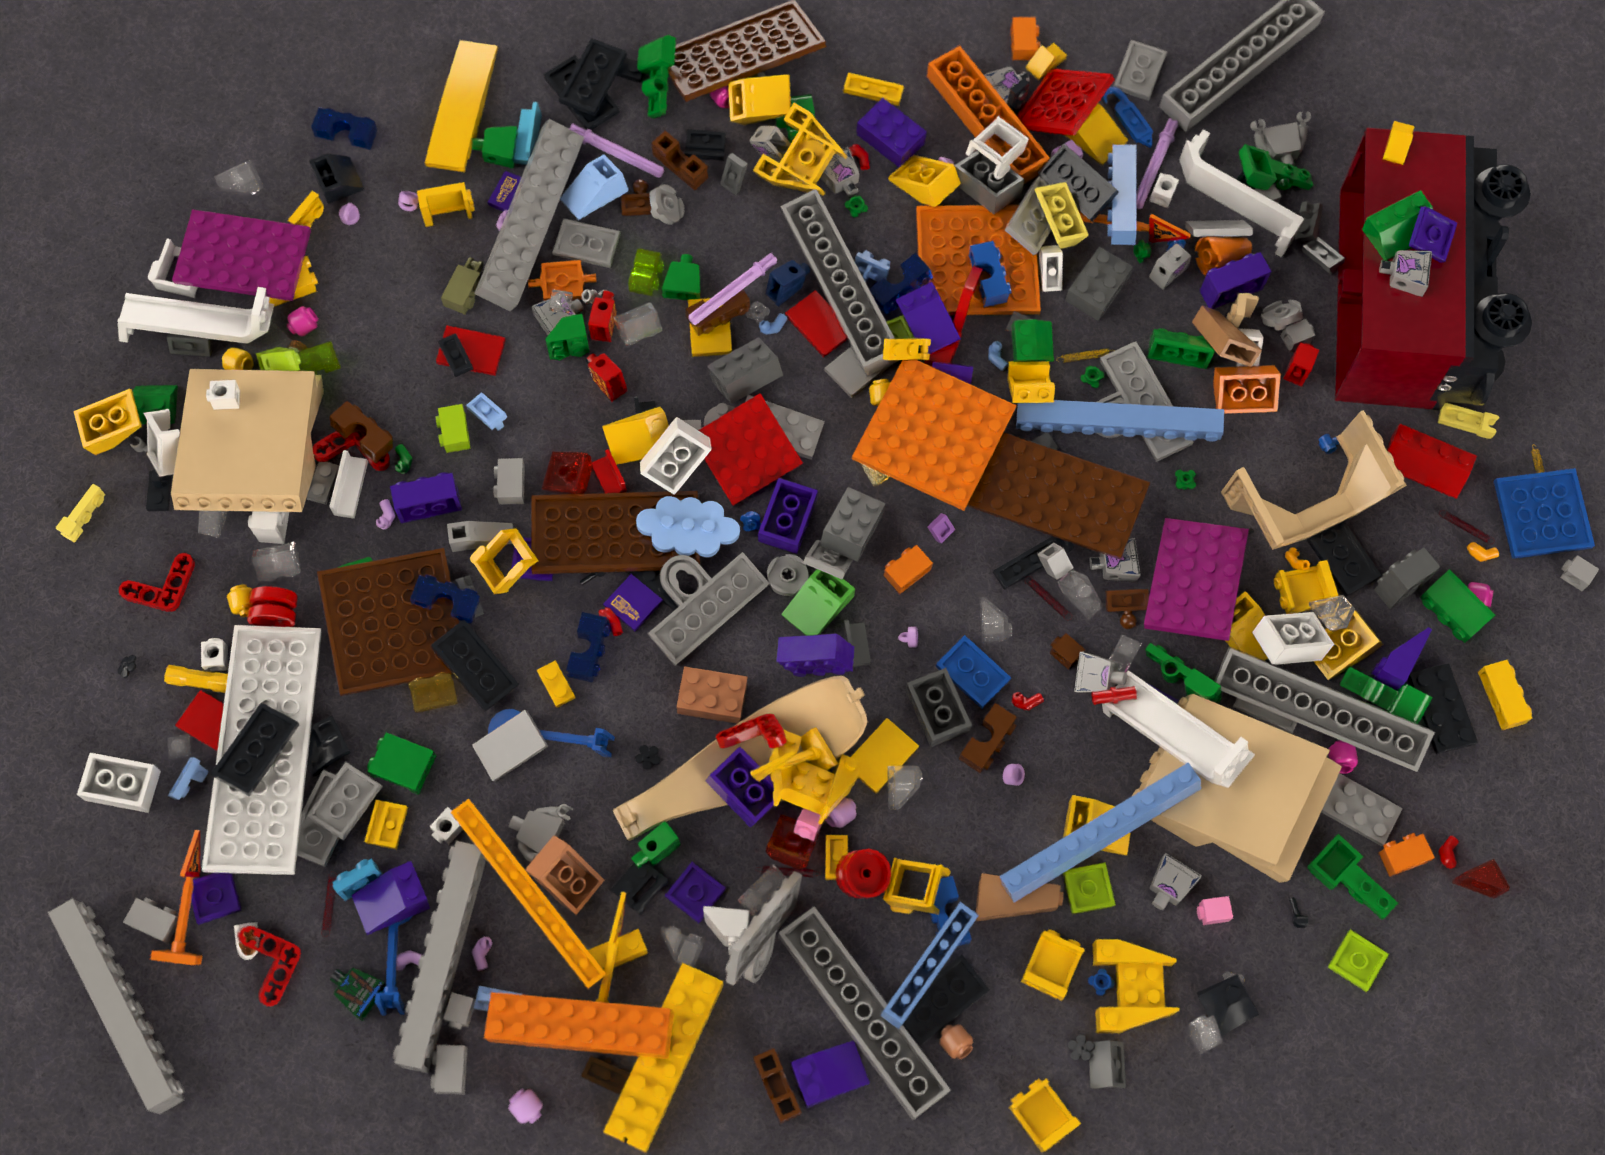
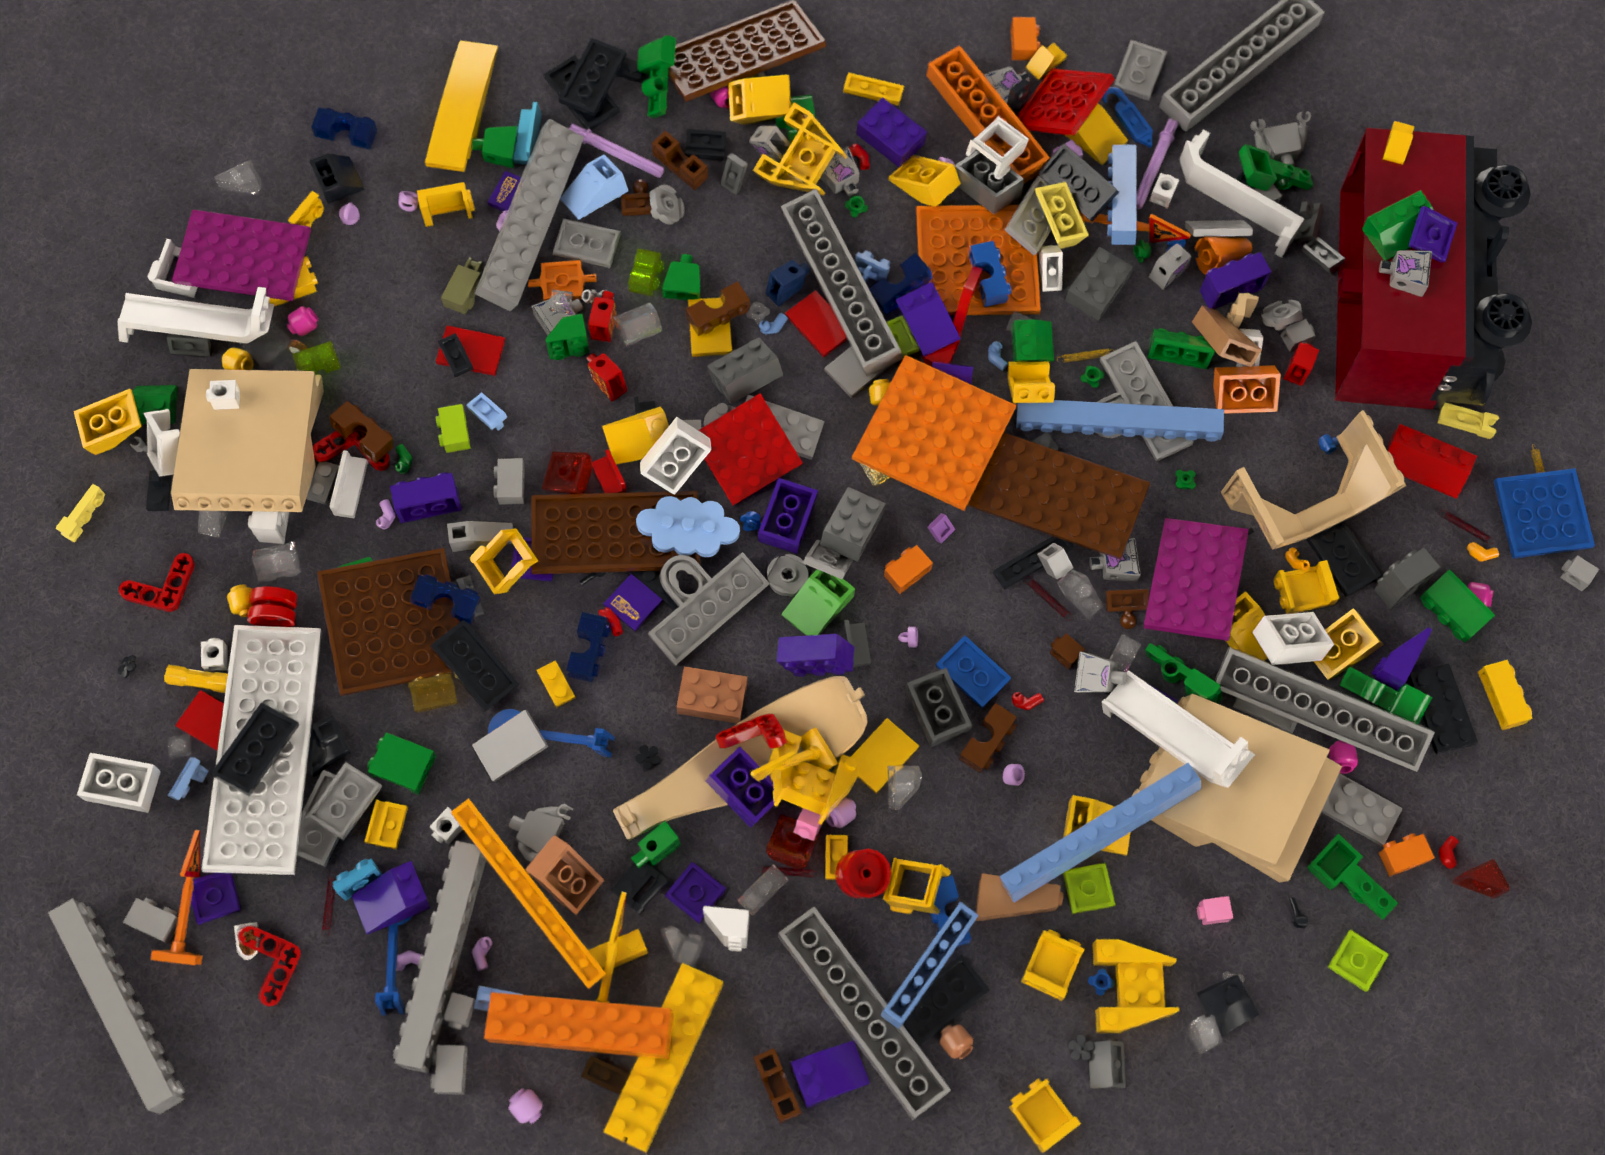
(279, 359): lime slope -> none
(357, 990): torso -> none
(733, 288): lavender axle -> none
(755, 945): light grey plate -> none
(906, 349): yellow plate -> none
(993, 623): clear slope -> none
(1114, 695): red pin -> none
(1172, 881): light grey torso -> none
(1333, 612): clear slope -> none

